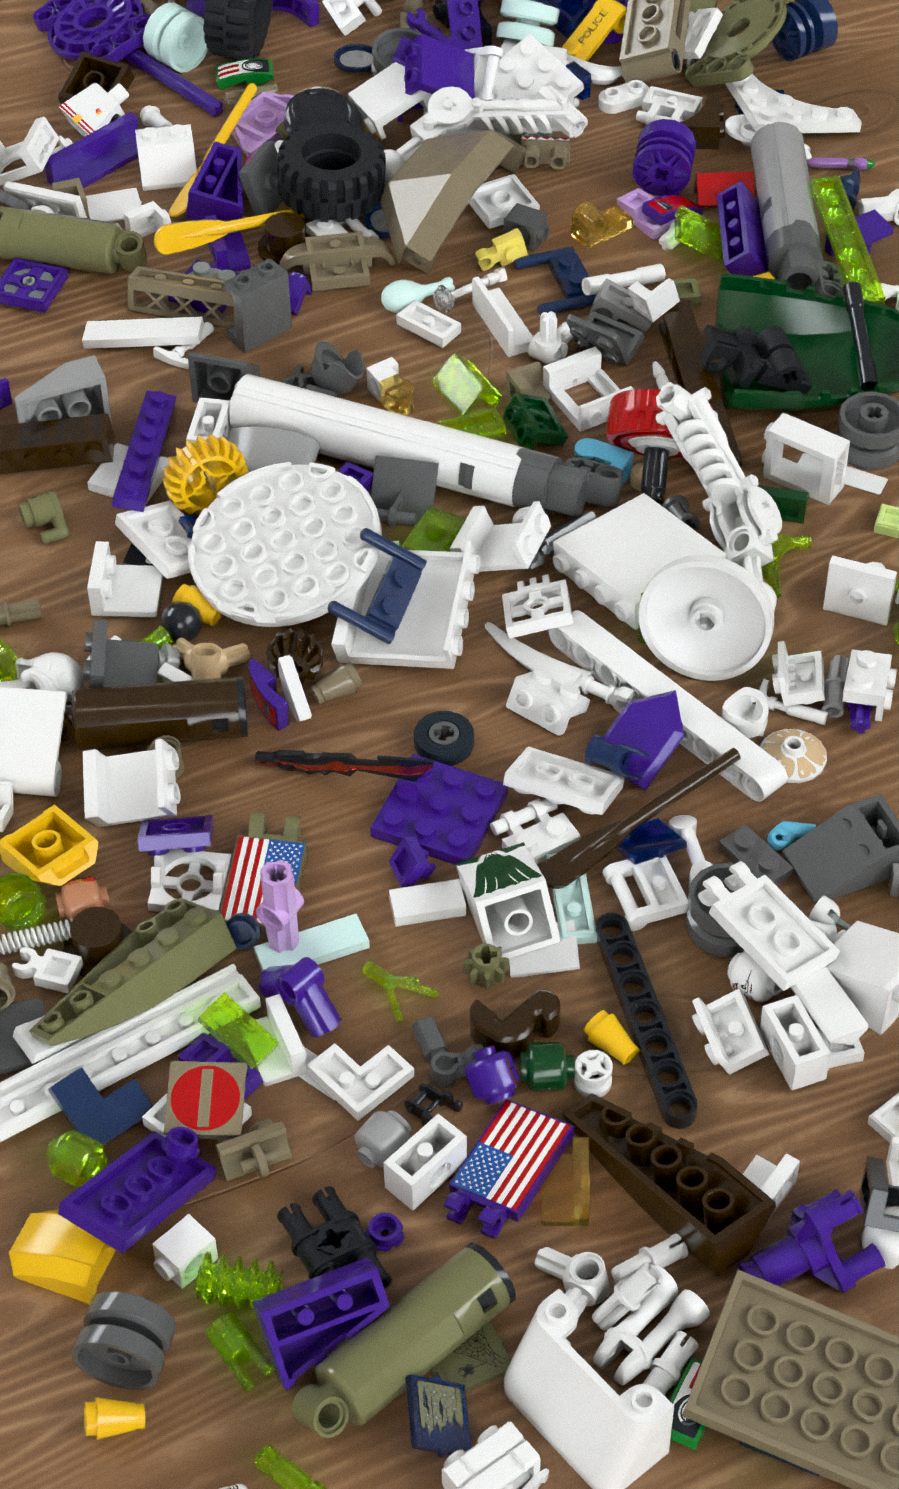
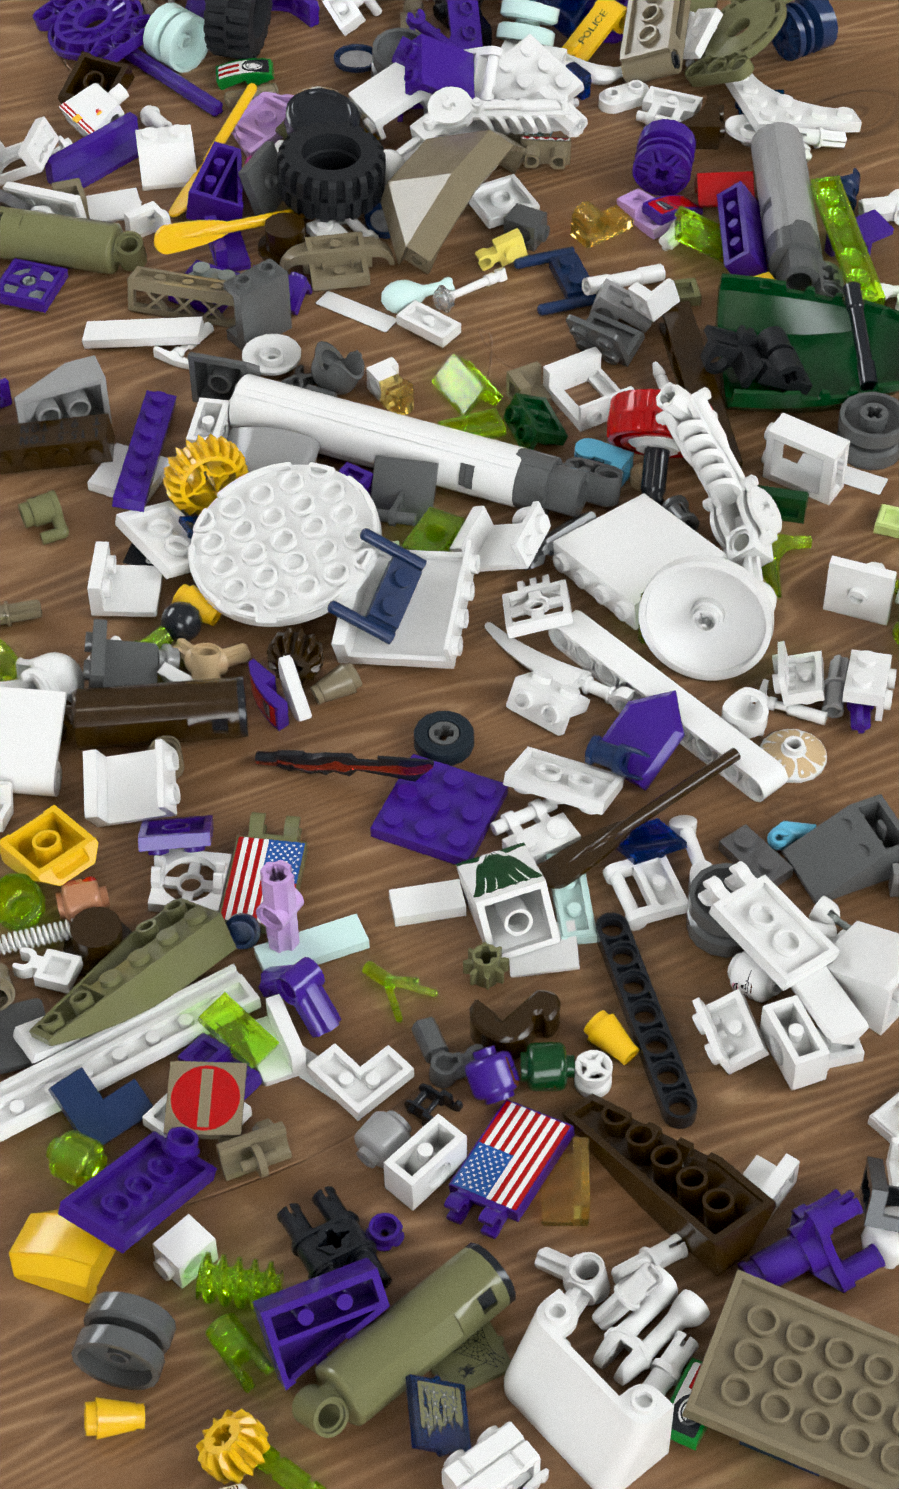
(233, 1446): none -> yellow gear
(273, 353): none -> white dish
(356, 311): none -> white sticker
(410, 862): dark purple tile -> none
(500, 318): white panel -> none
(551, 342): white axle -> none
(824, 138): none -> white axle
(840, 163): medium lavender piece -> none

